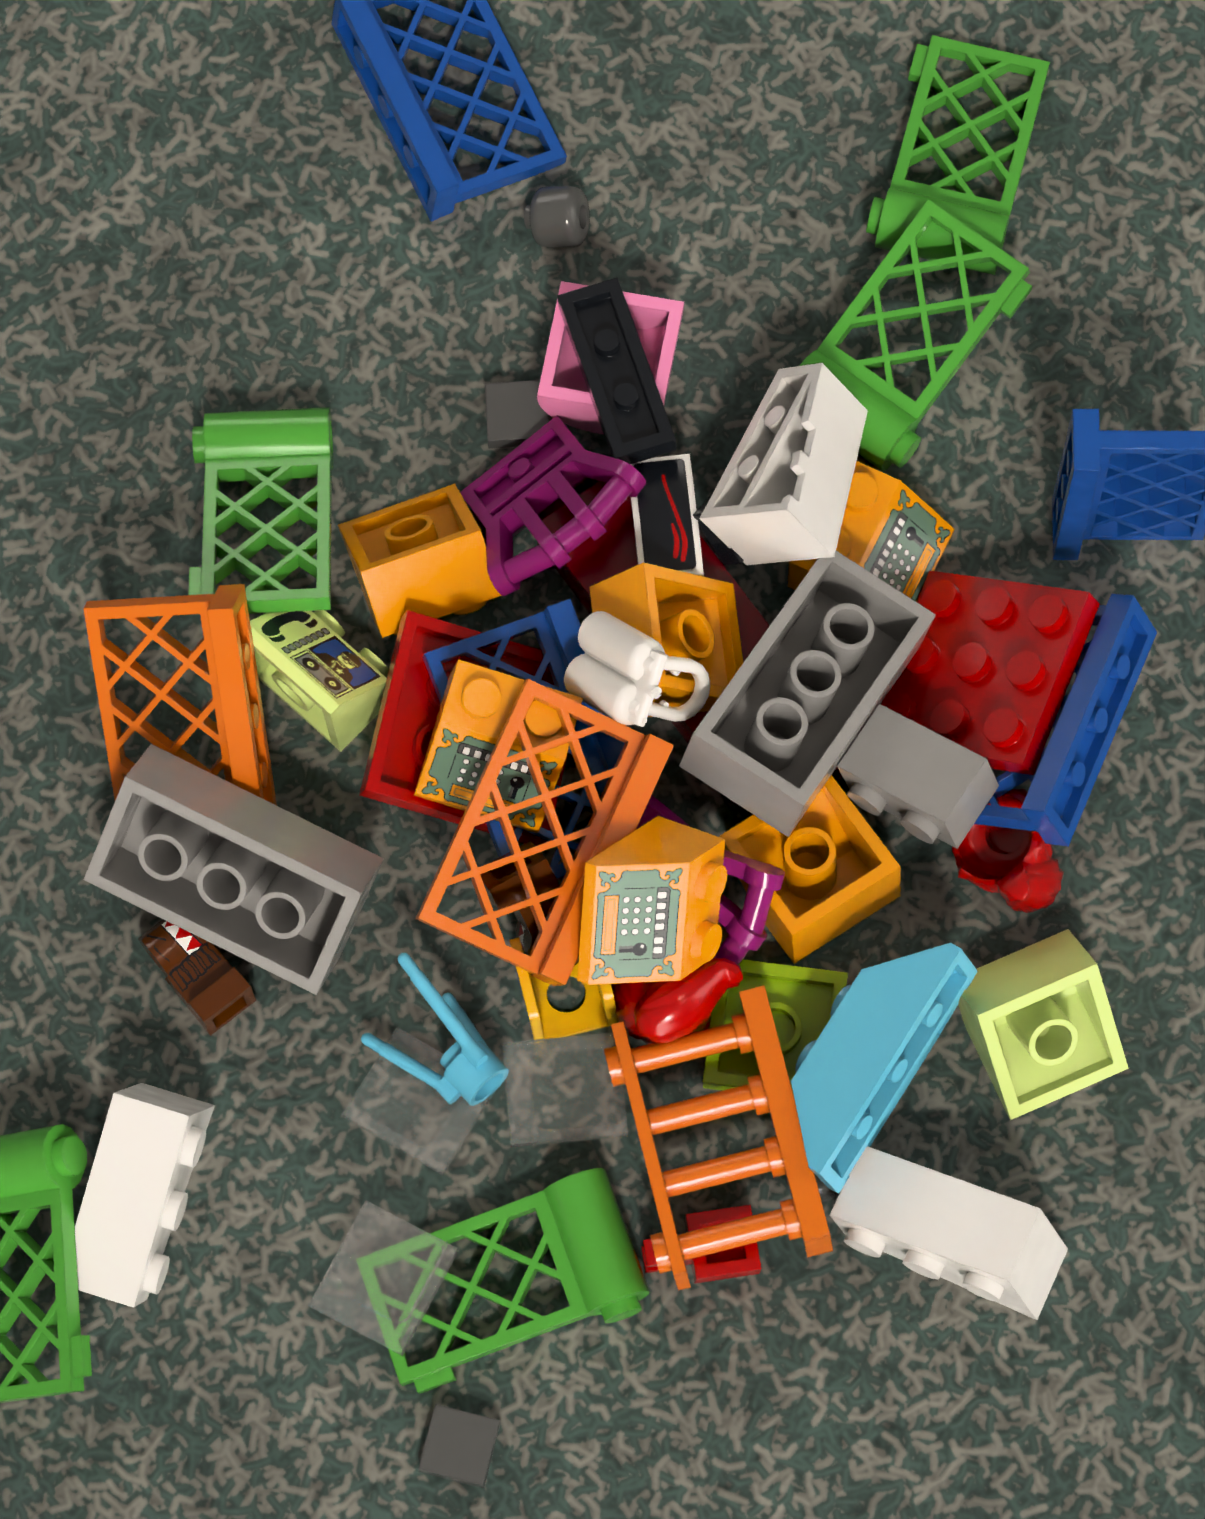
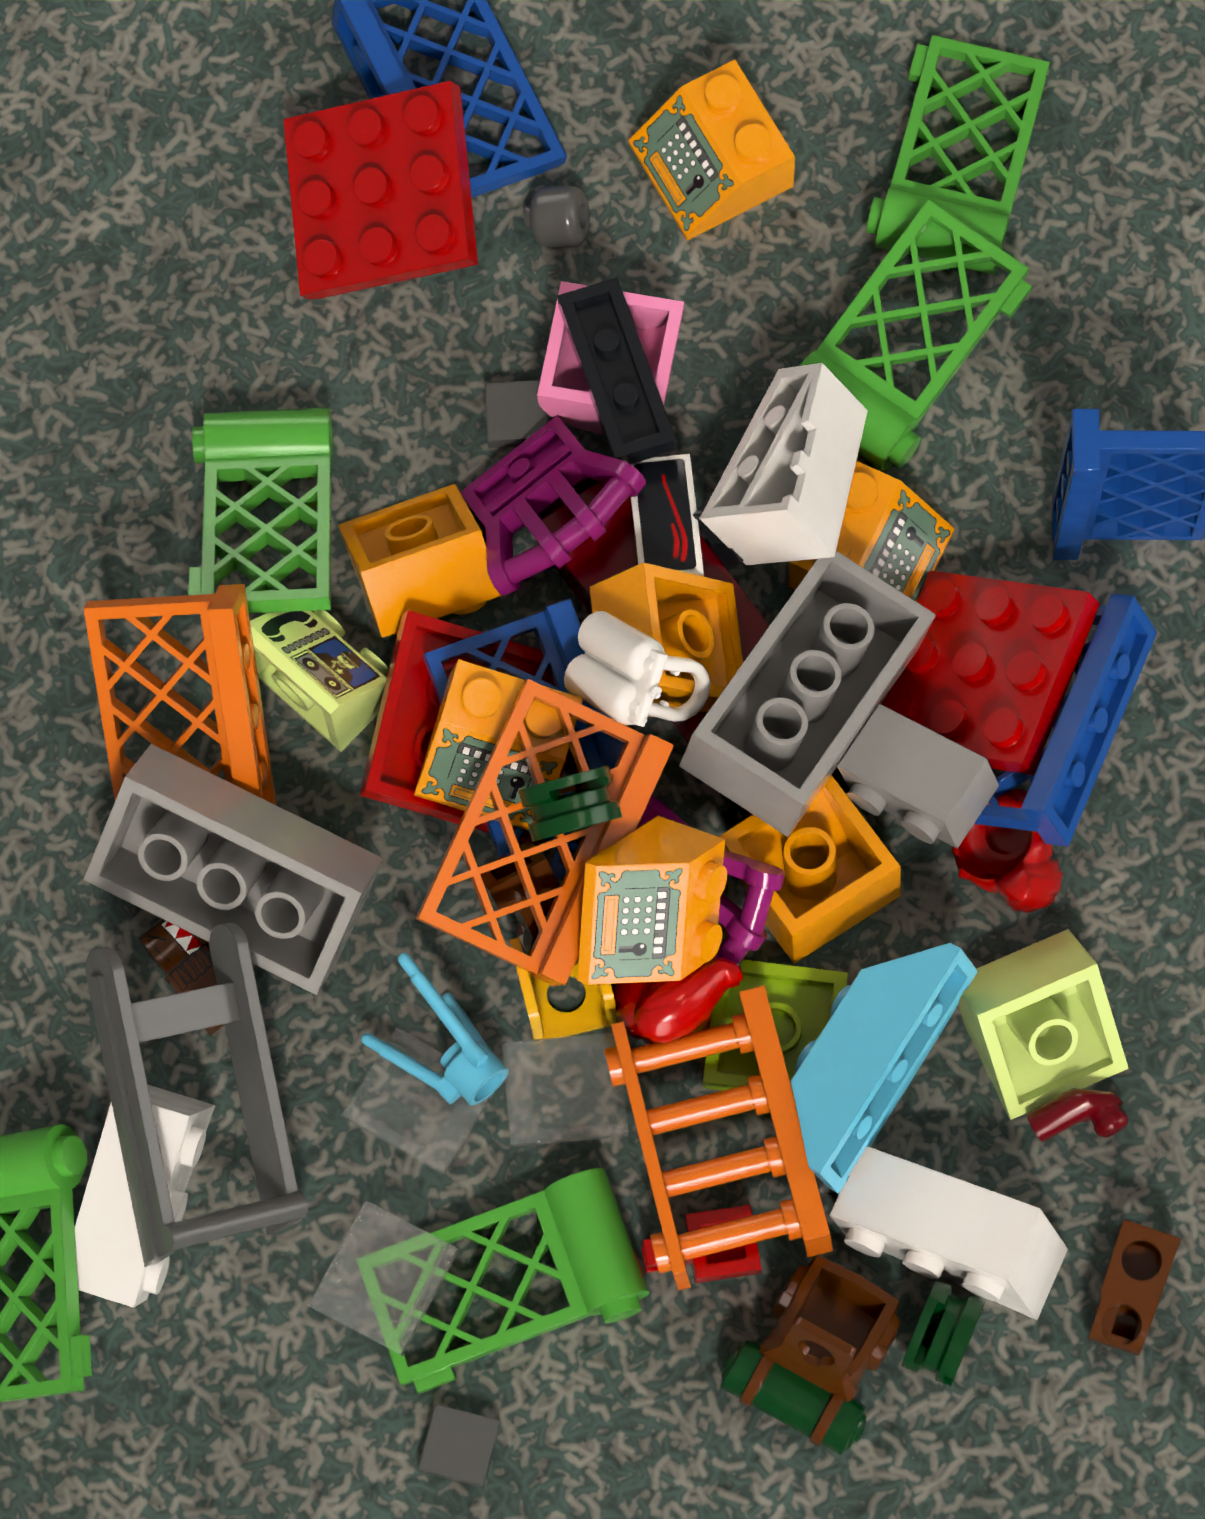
(125, 1025): none -> dark grey piece
(380, 191): none -> red plate
(571, 811): none -> dark green wheel
(713, 151): none -> light orange slope
(814, 1358): none -> reddish brown piece
(950, 1336): none -> dark green wheel
(1079, 1106): none -> dark red arm
(1132, 1286): none -> reddish brown leg

